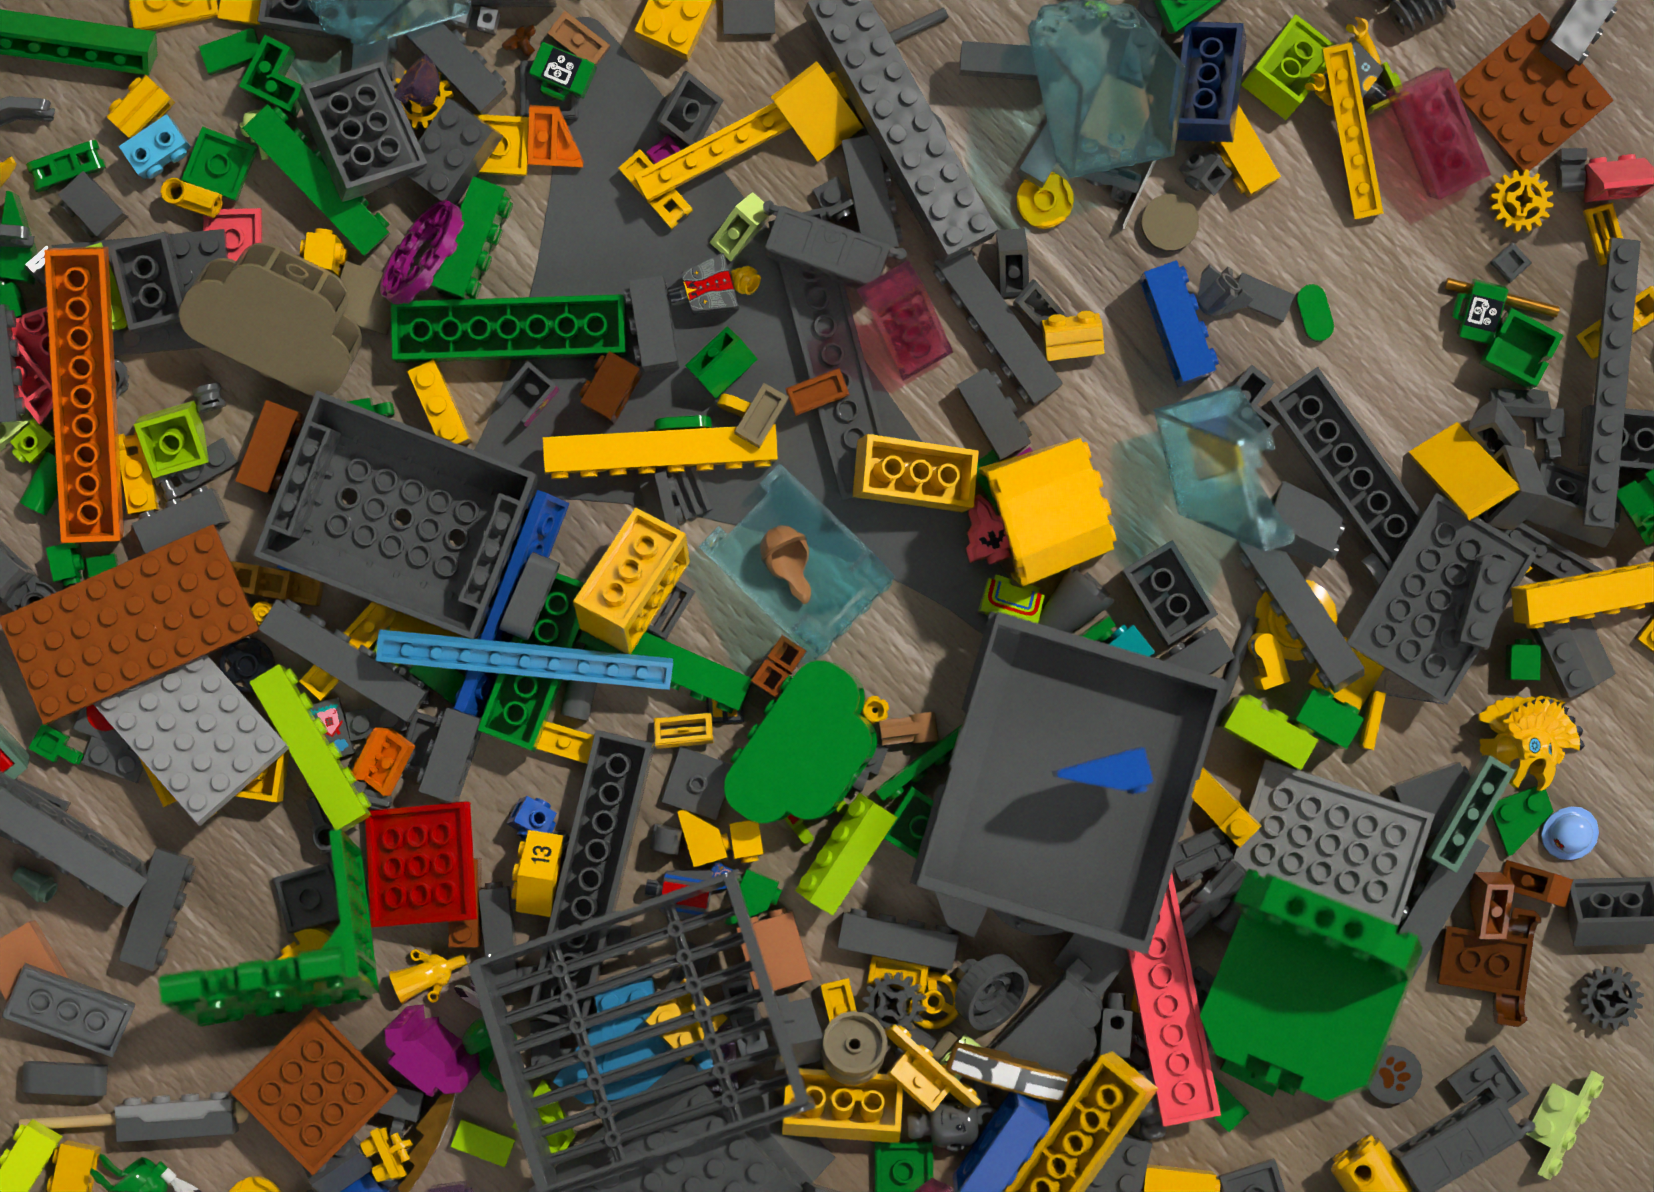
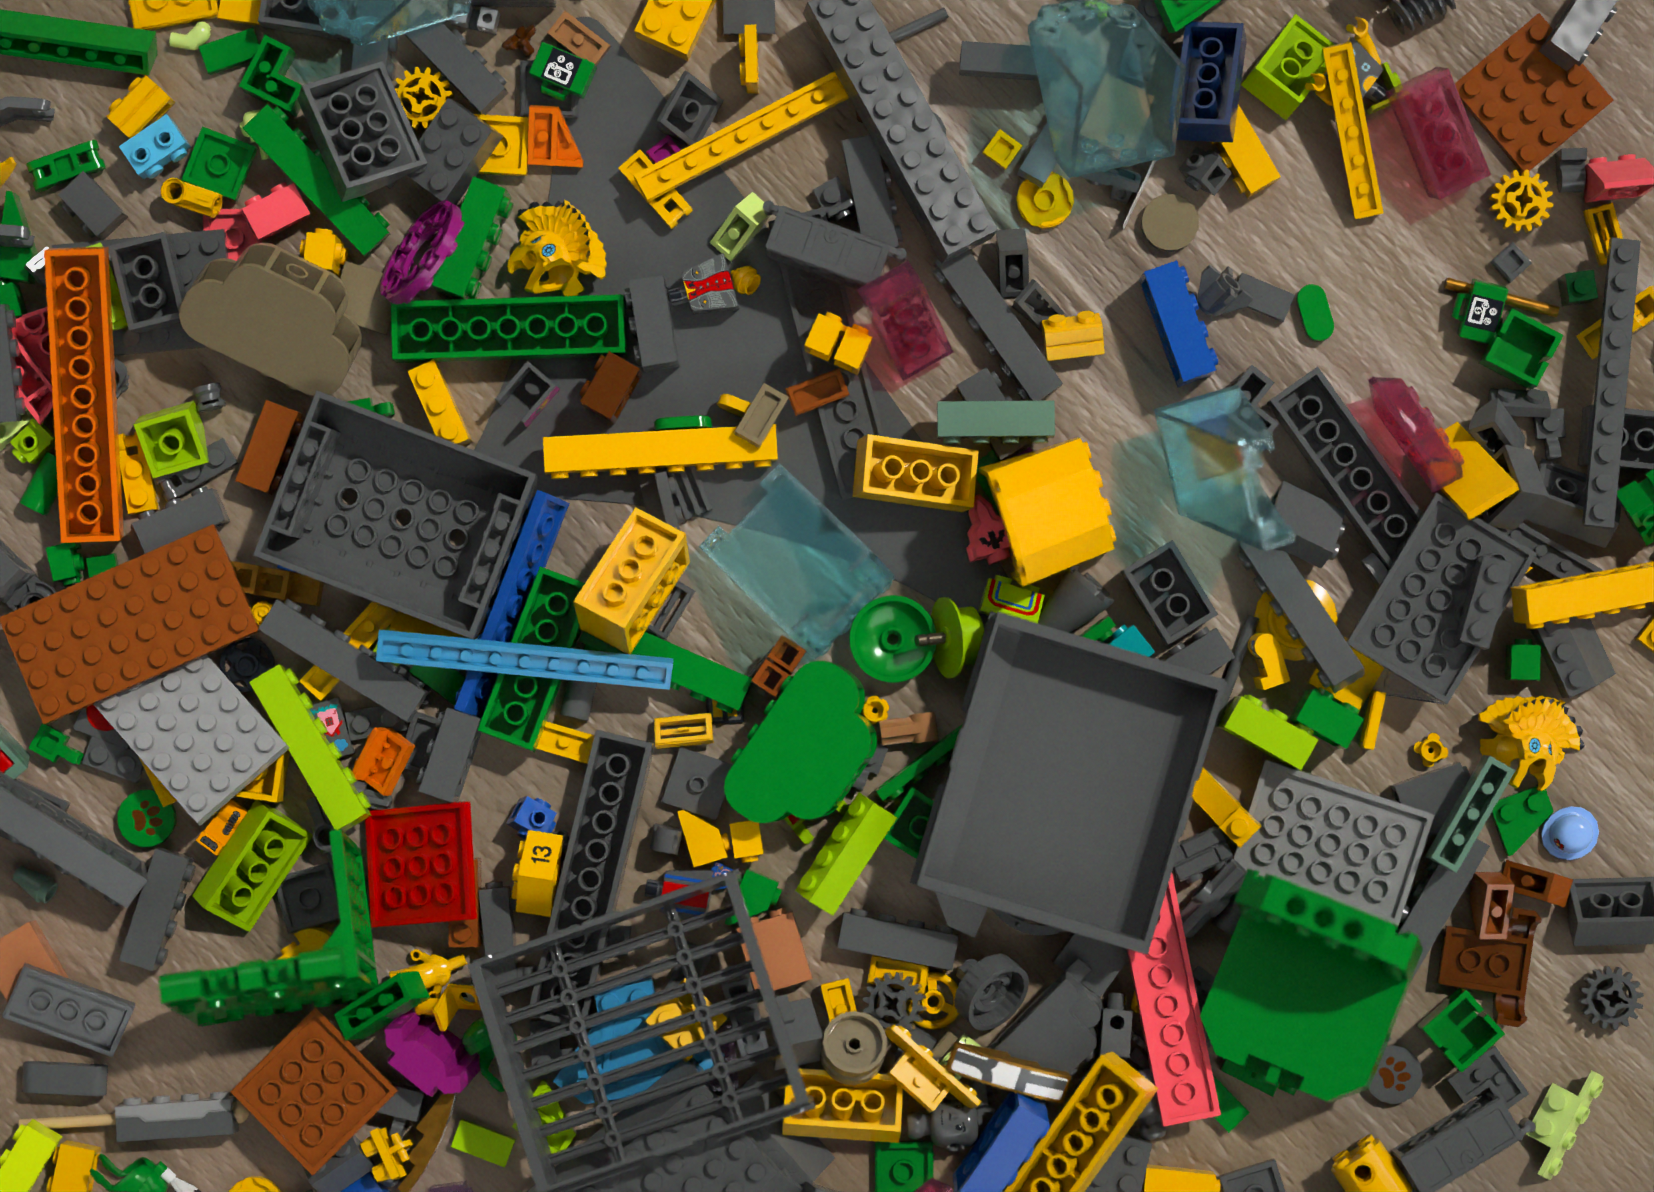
(145, 820): none -> green tile
(193, 39): none -> yellowish green arm
(222, 827): none -> light orange leg
(252, 865): none -> lime slope
(275, 212): none -> coral brick
(382, 1005): none -> green brick
(419, 83): brick -> none
(447, 1005): none -> yellow bracket
(529, 596): dark grey beam -> none
(559, 244): none -> yellow piece
(721, 362): green brick -> none
(749, 49): none -> yellow plate
(785, 556): medium nougat piece -> none
(816, 111): yellow tile -> none
(825, 336): none -> yellow piece
(870, 632): none -> green dish
(956, 636): none -> lime piece
(995, 421): none -> sand green brick
(1002, 149): none -> yellow plate
(1118, 771): blue slope -> none
(1415, 432): none -> clear pink slope
(1438, 753): none -> yellow plate
(1459, 1030): none -> green piece
(1577, 288): none -> dark green brick

